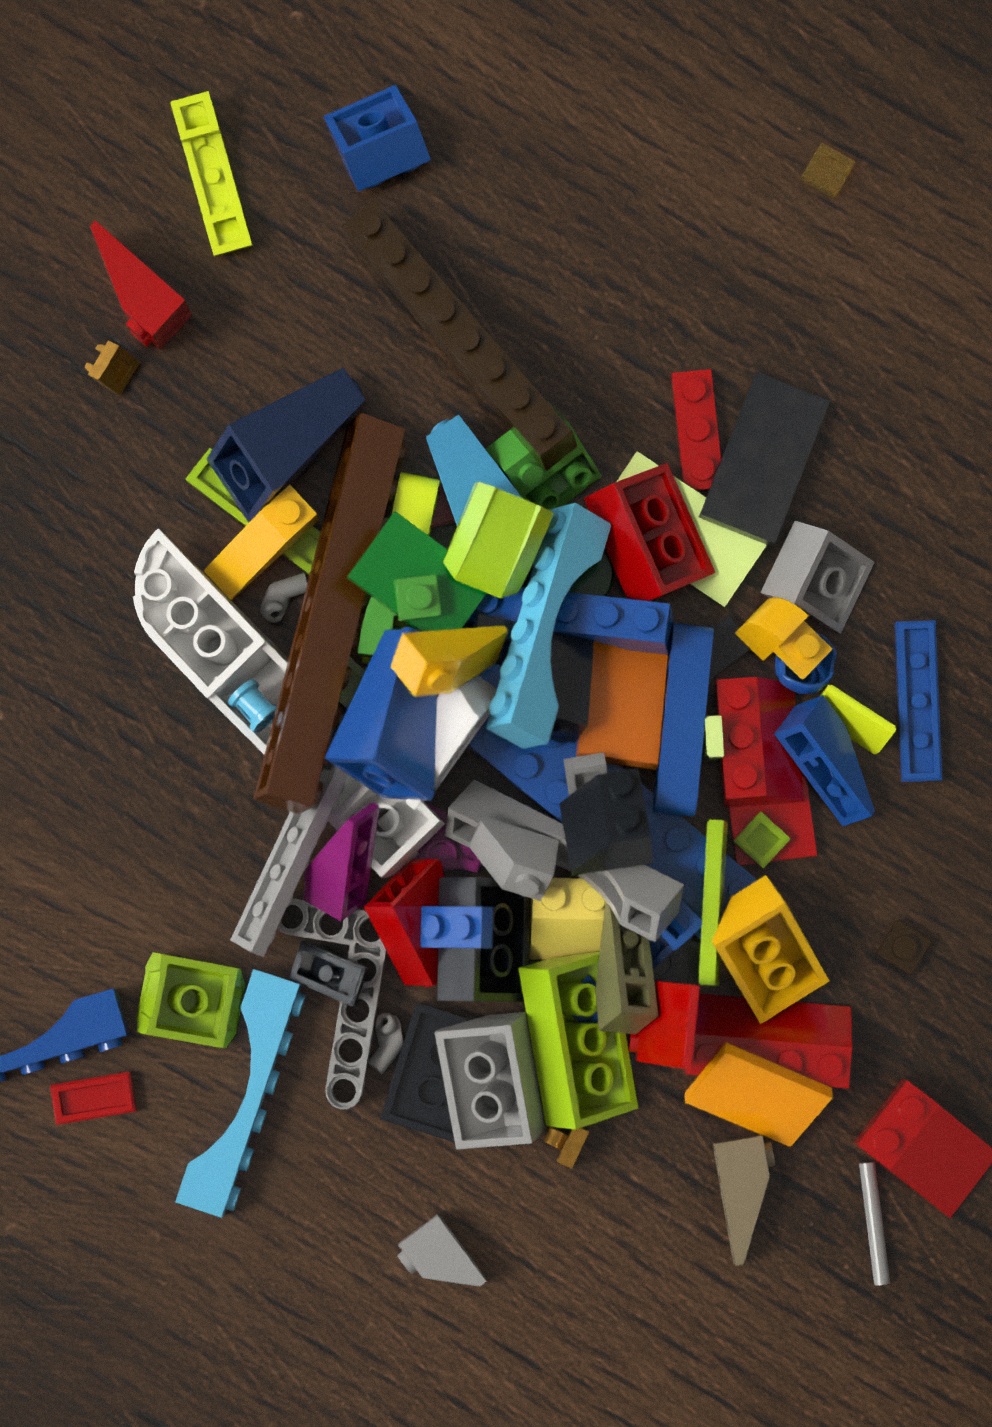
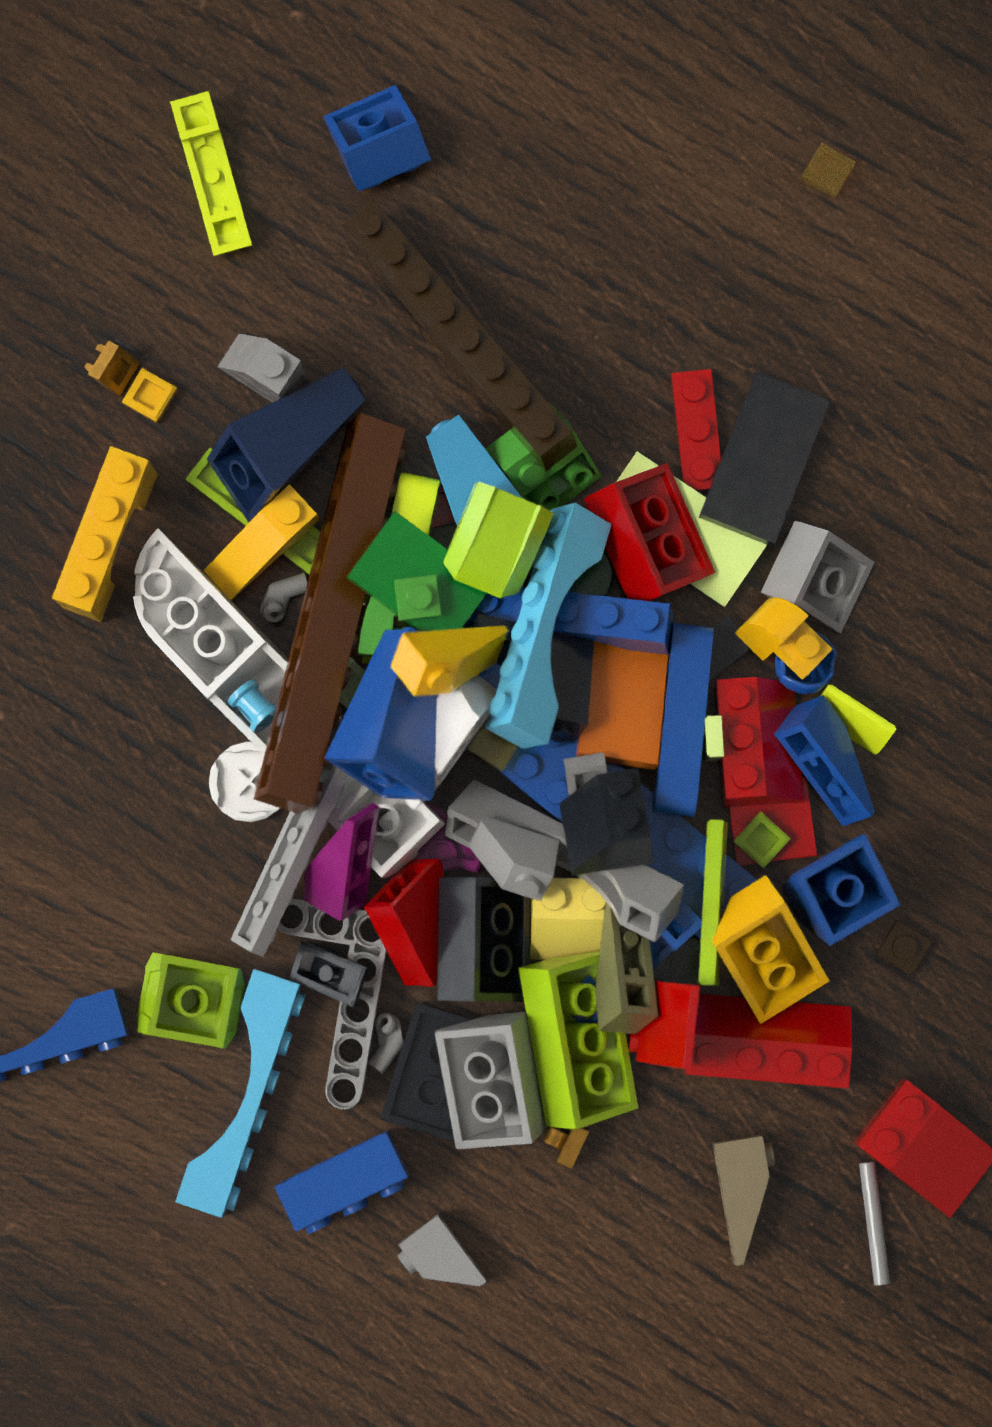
(93, 1098): red tile -> none
(120, 488): none -> yellow arch
(148, 302): red slope -> none
(149, 395): none -> yellow tile
(235, 781): none -> white tile
(263, 367): none -> light grey slope
(343, 1183): none -> blue brick
(456, 927): blue plate -> none
(493, 748): none -> clear yellow tile
(758, 1094): light orange tile -> none
(841, 891): none -> blue slope
(918, 701): blue tile -> none

